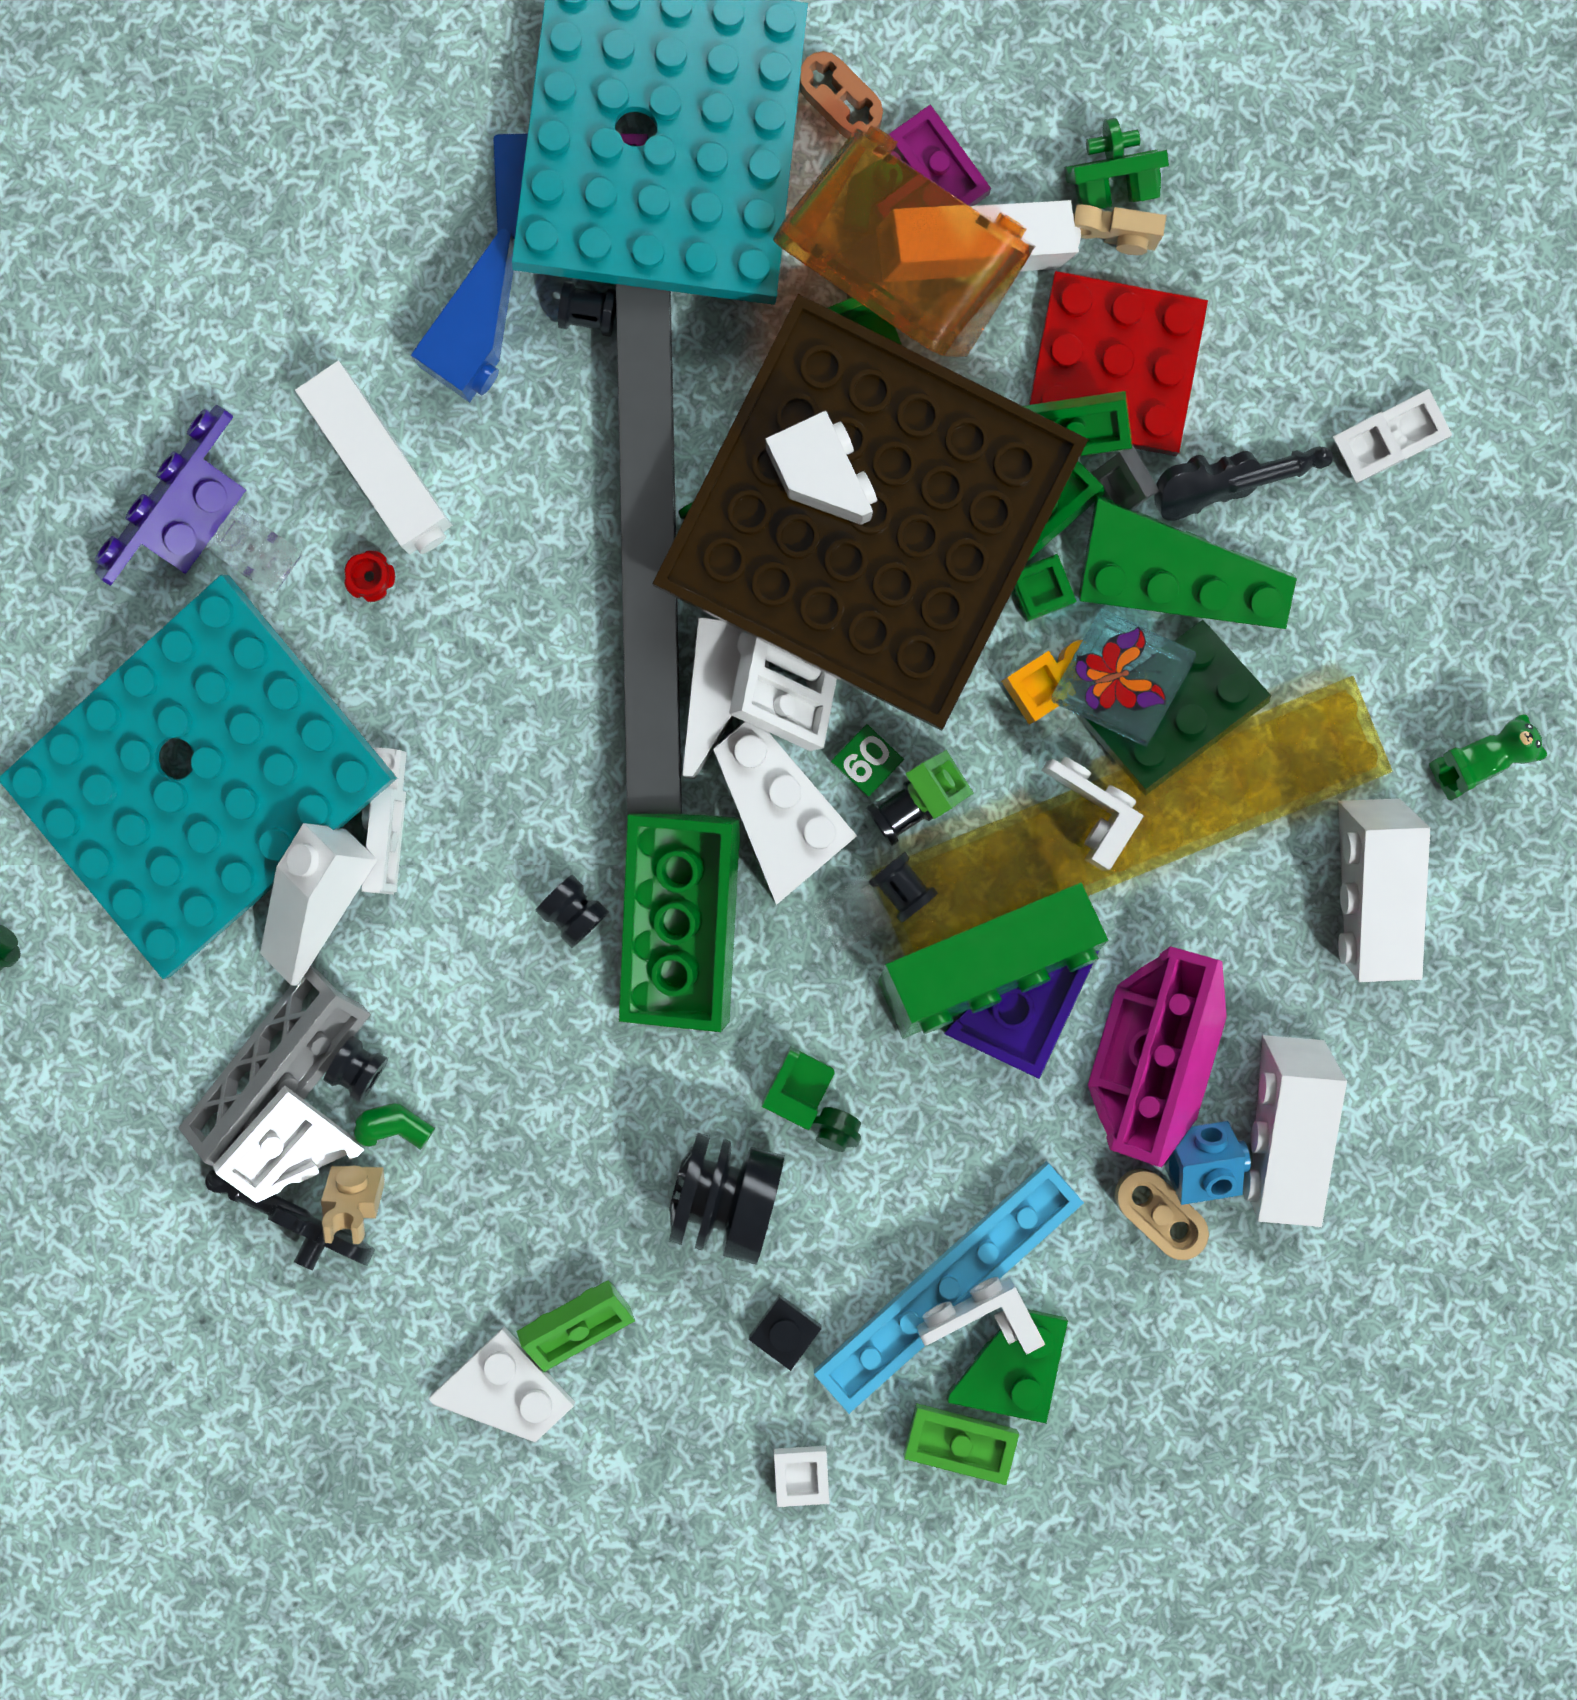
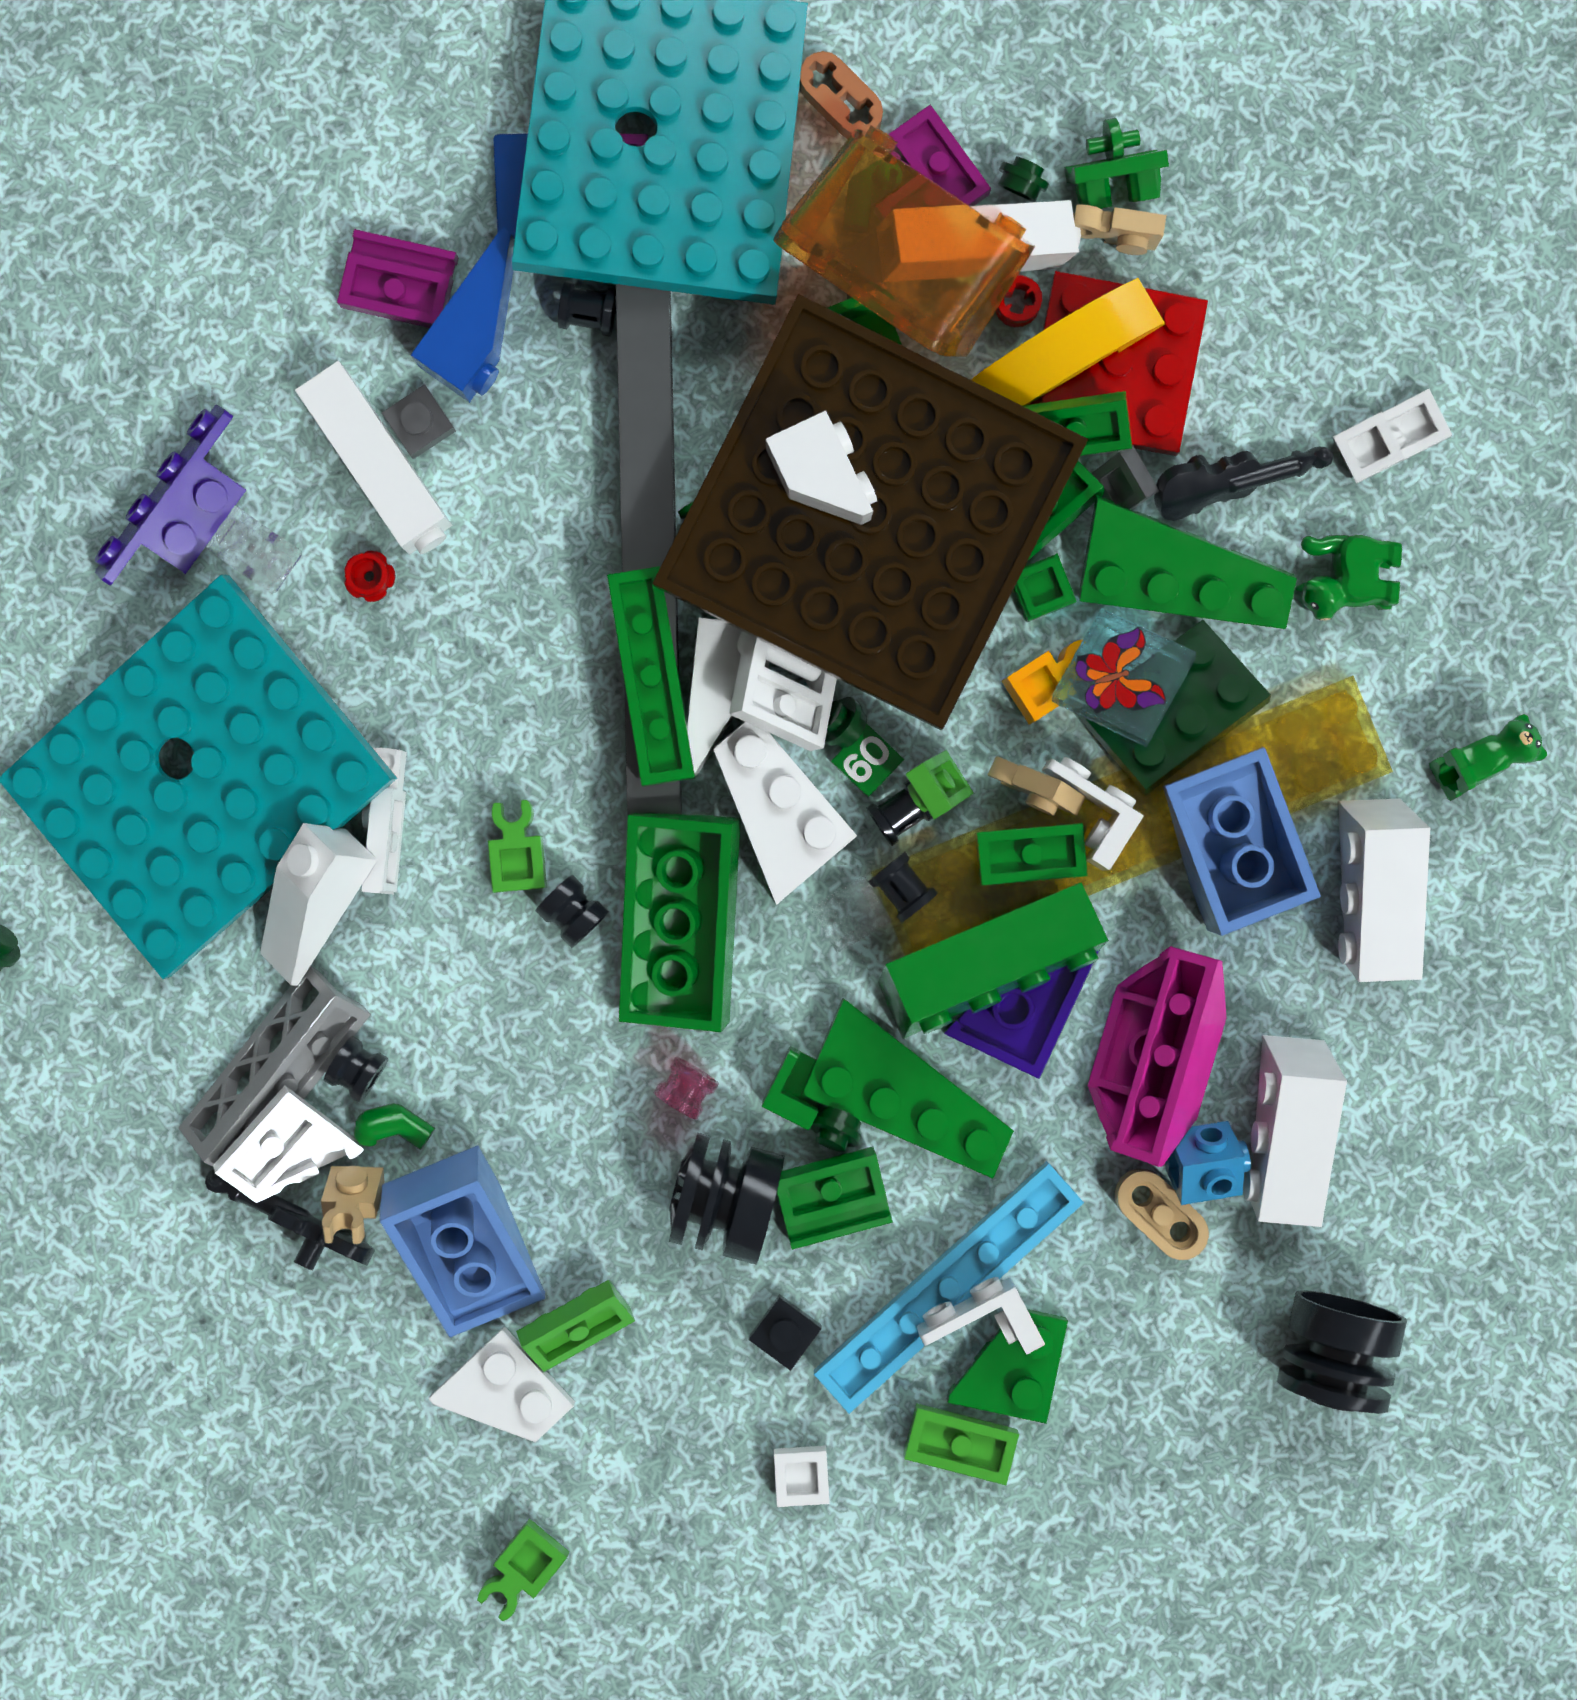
(397, 279): none -> magenta plate
(418, 421): none -> flat silver plate
(460, 1241): none -> medium blue slope
(516, 860): none -> bright green plate
(526, 1565): none -> bright green plate
(651, 677): none -> green plate
(686, 1088): none -> clear pink wheel
(833, 1198): none -> green plate
(845, 722): none -> dark green plate
(899, 1093): none -> green wing
(1023, 178): none -> dark green plate
(1029, 312): none -> red bush
(1031, 854): none -> green plate
(1043, 791): none -> tan plate
(1073, 344): none -> yellow slope
(1239, 843): none -> medium blue slope
(1339, 1362): none -> black wheel
(1355, 574): none -> green animal

